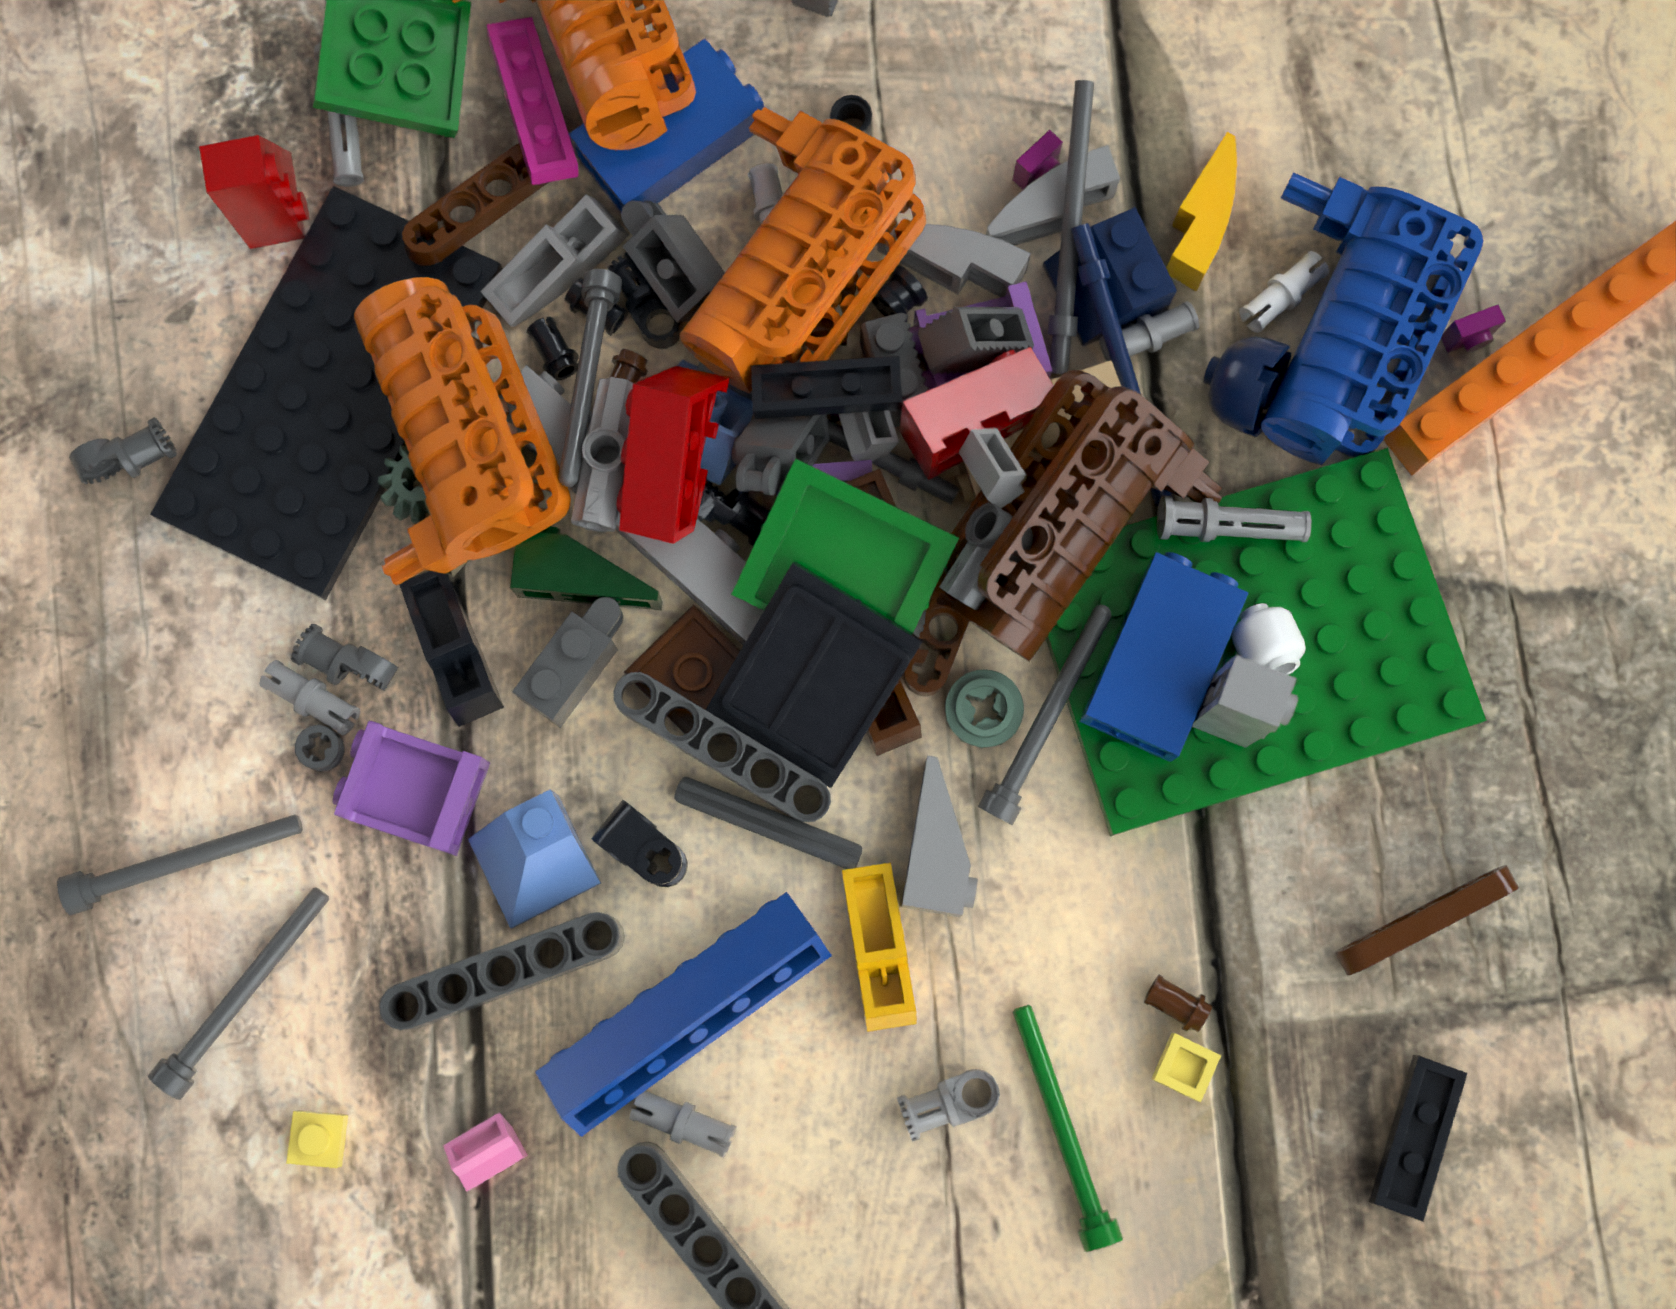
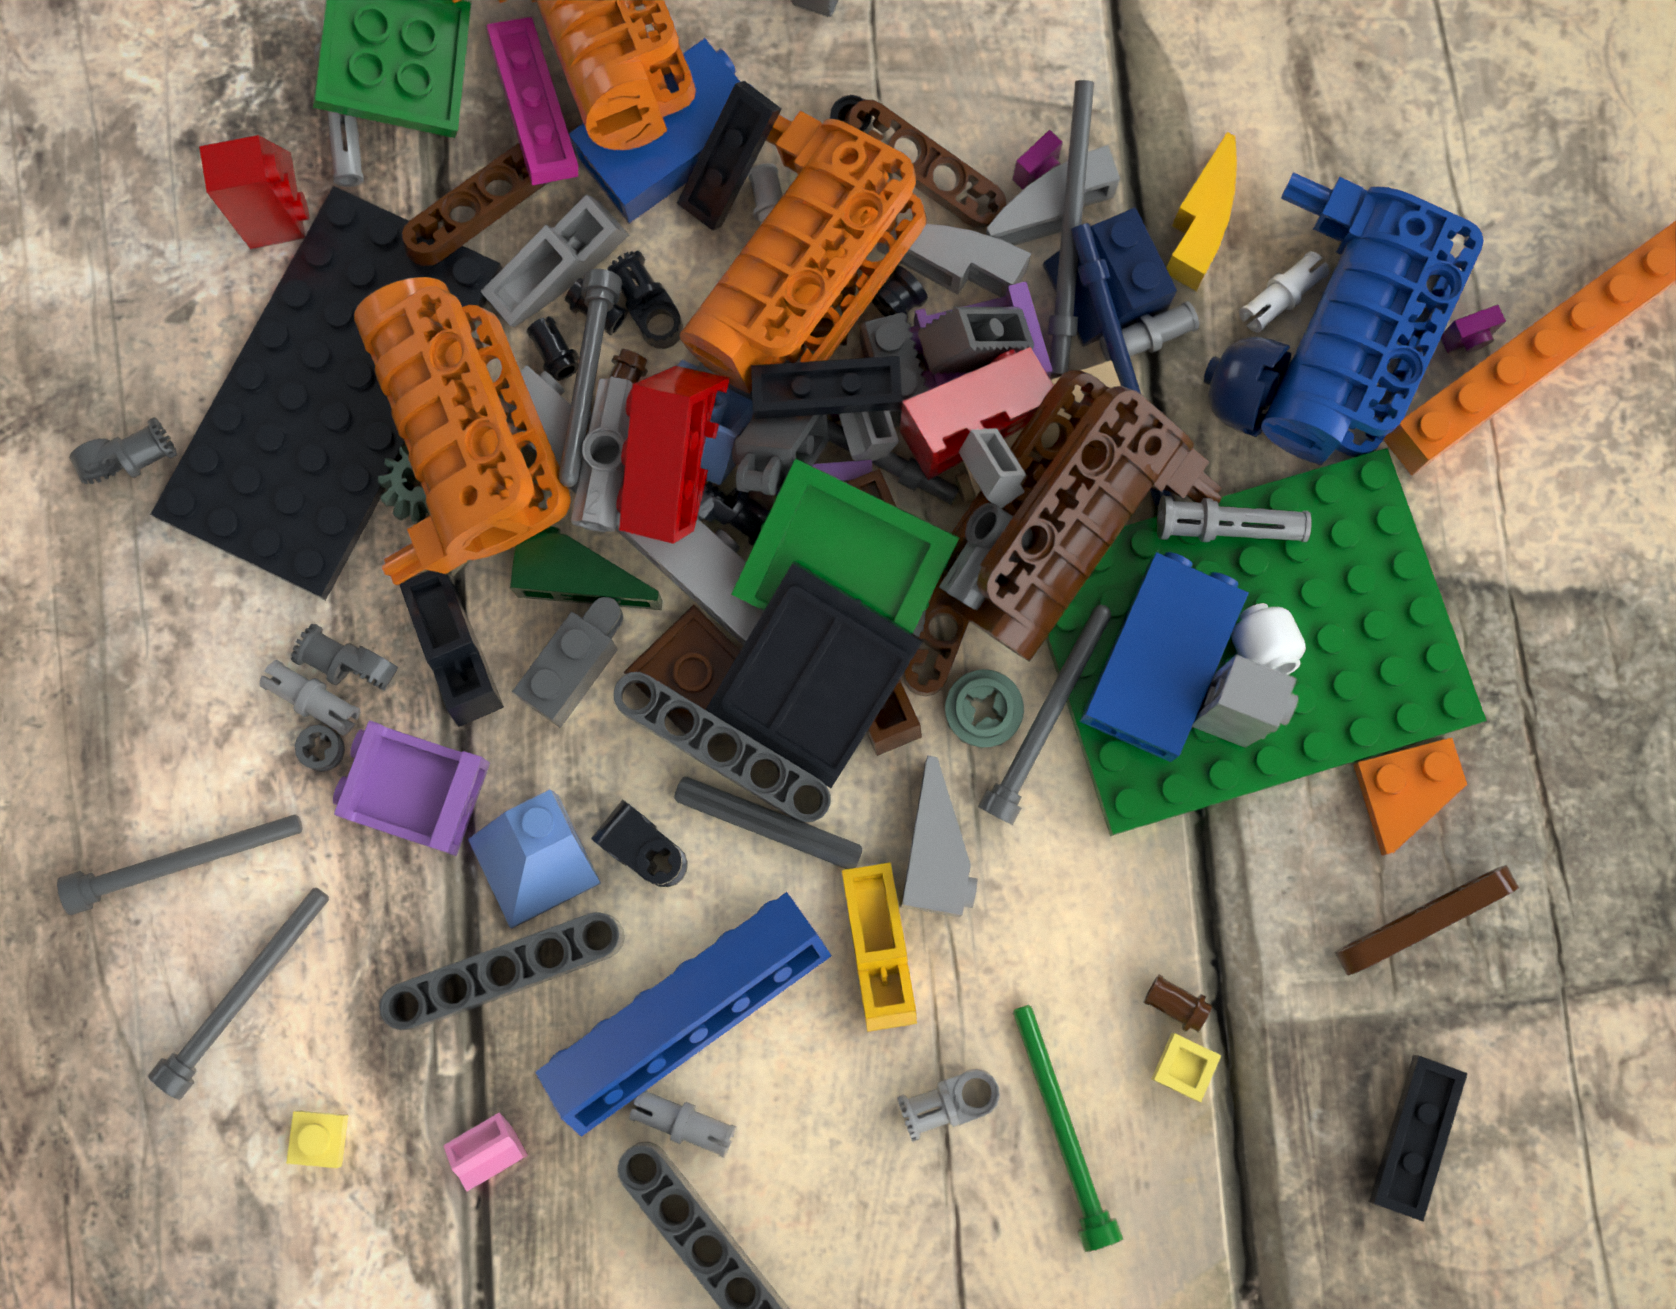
(670, 257): dark grey brick -> none
(728, 155): none -> black plate
(929, 157): none -> reddish brown beam
(1408, 789): none -> orange wing

